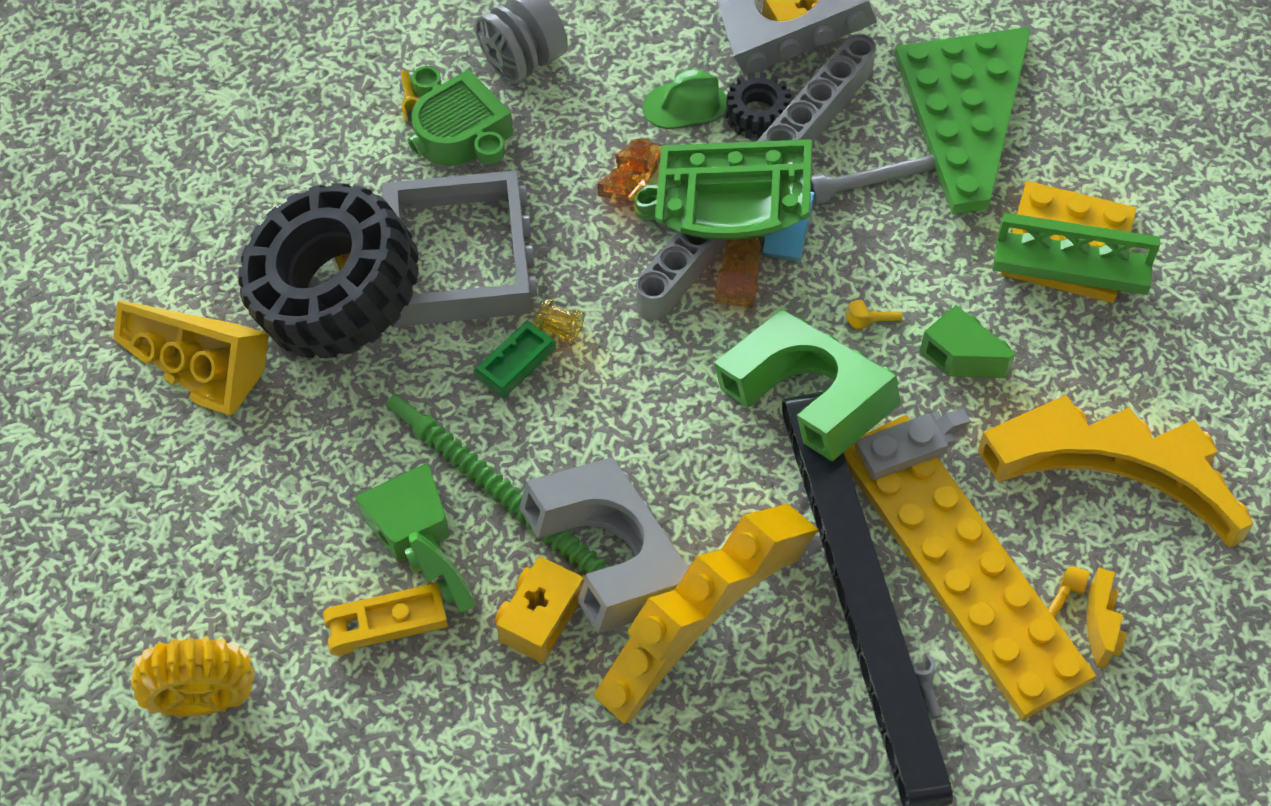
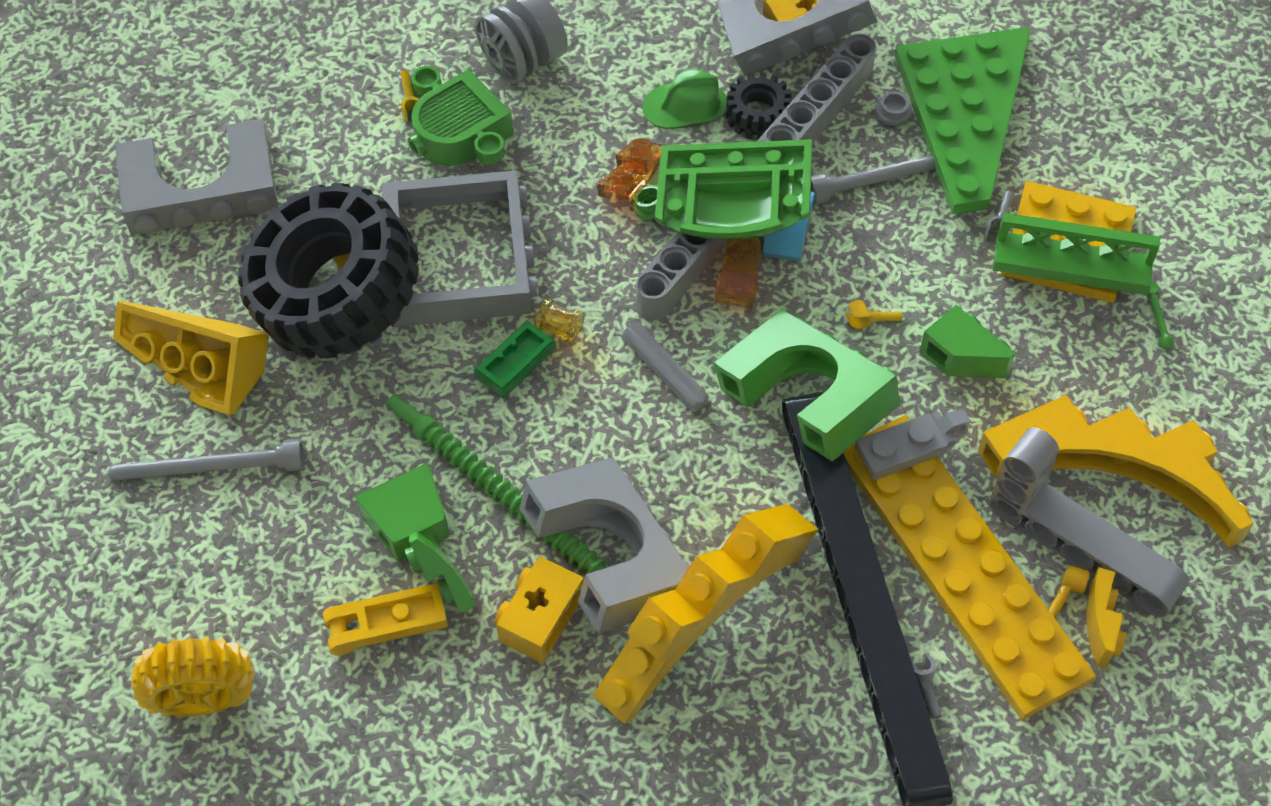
(241, 190): none -> light grey arch
(286, 455): none -> light grey piece
(666, 367): none -> light grey axle
(893, 108): none -> light grey plate
(995, 221): none -> light grey hand
(1077, 533): none -> light grey beam
(1165, 341): none -> bright green hinge

